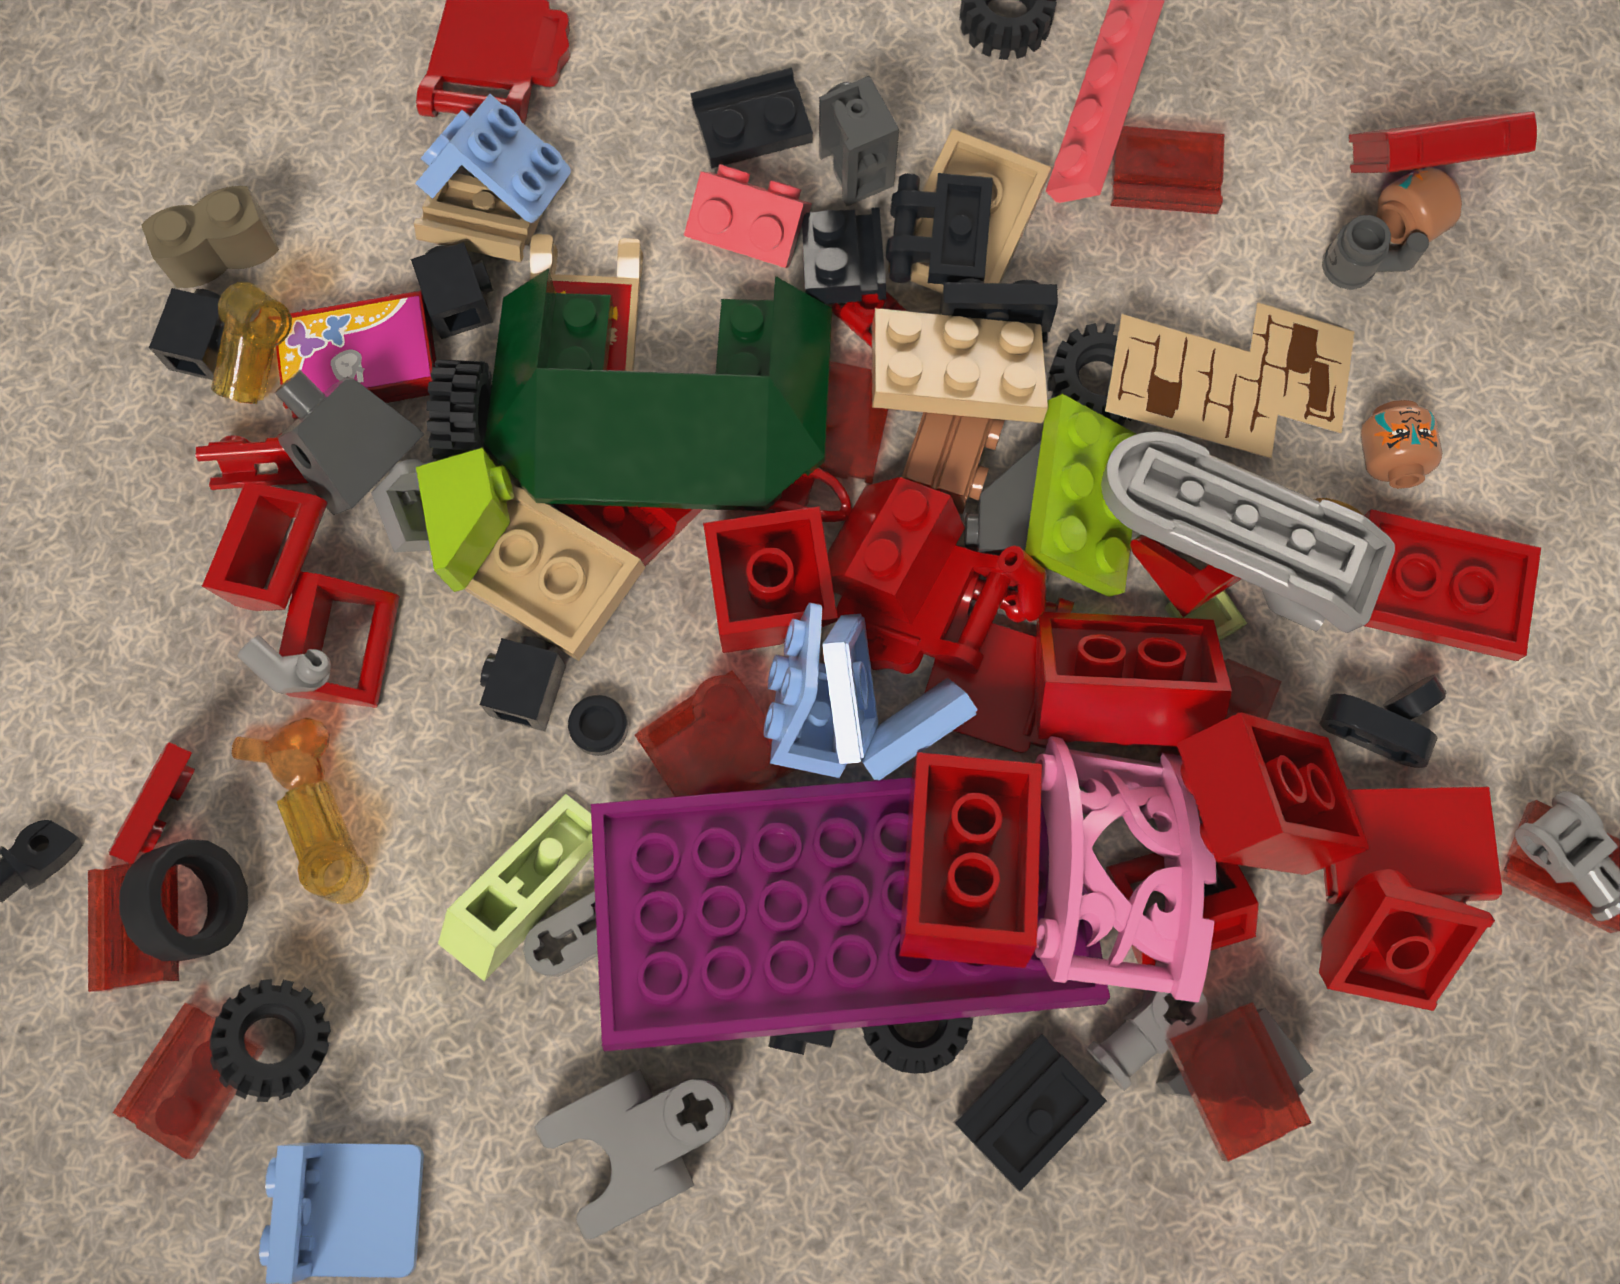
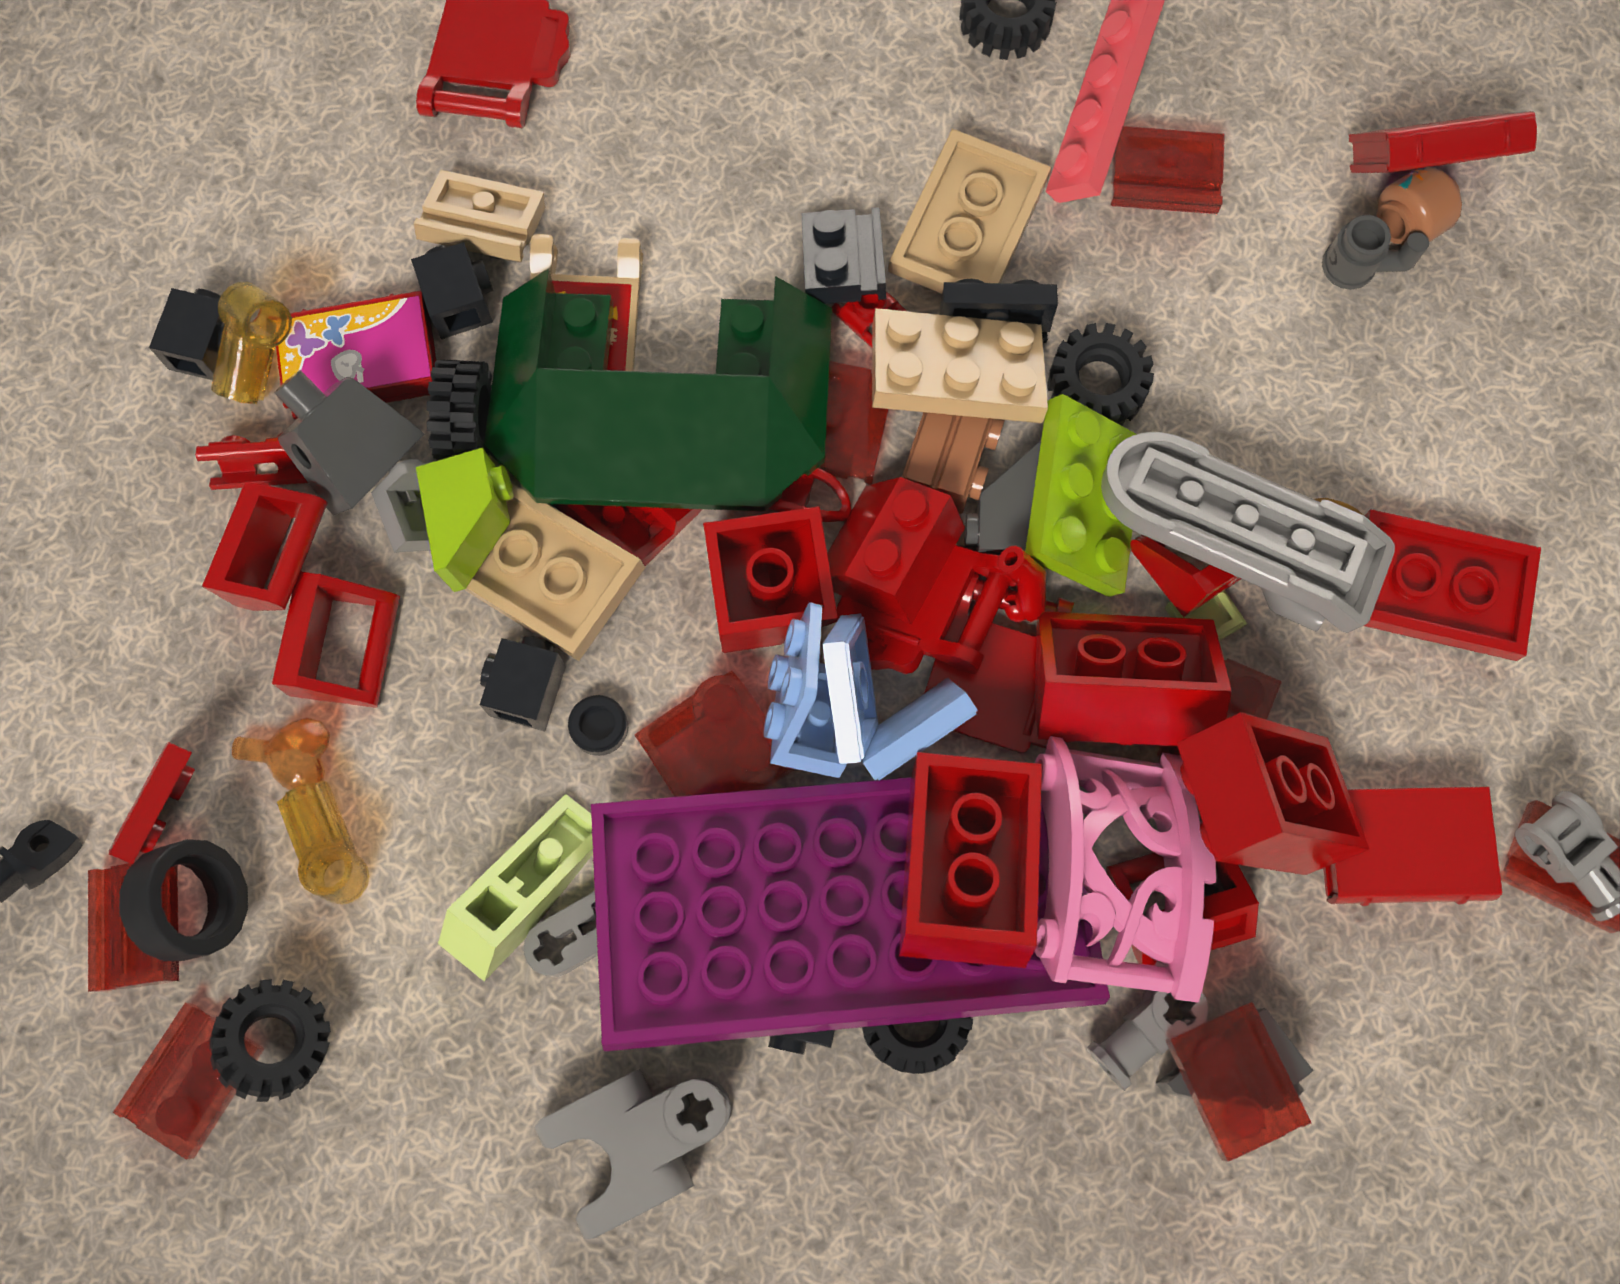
(208, 238): dark tan brick -> none
(286, 673): light grey arm -> none
(342, 1211): light blue bracket -> none
(500, 155): light blue bracket -> none
(745, 216): coral bracket -> none
(751, 117): black plate -> none
(861, 138): dark grey hinge -> none
(958, 231): black plate -> none
(1029, 1112): black plate -> none
(1232, 394): tan sticker -> none
(1378, 730): black beam -> none
(1398, 941): red slope -> none
(1401, 443): nougat head -> none
(1417, 698): black tile -> none

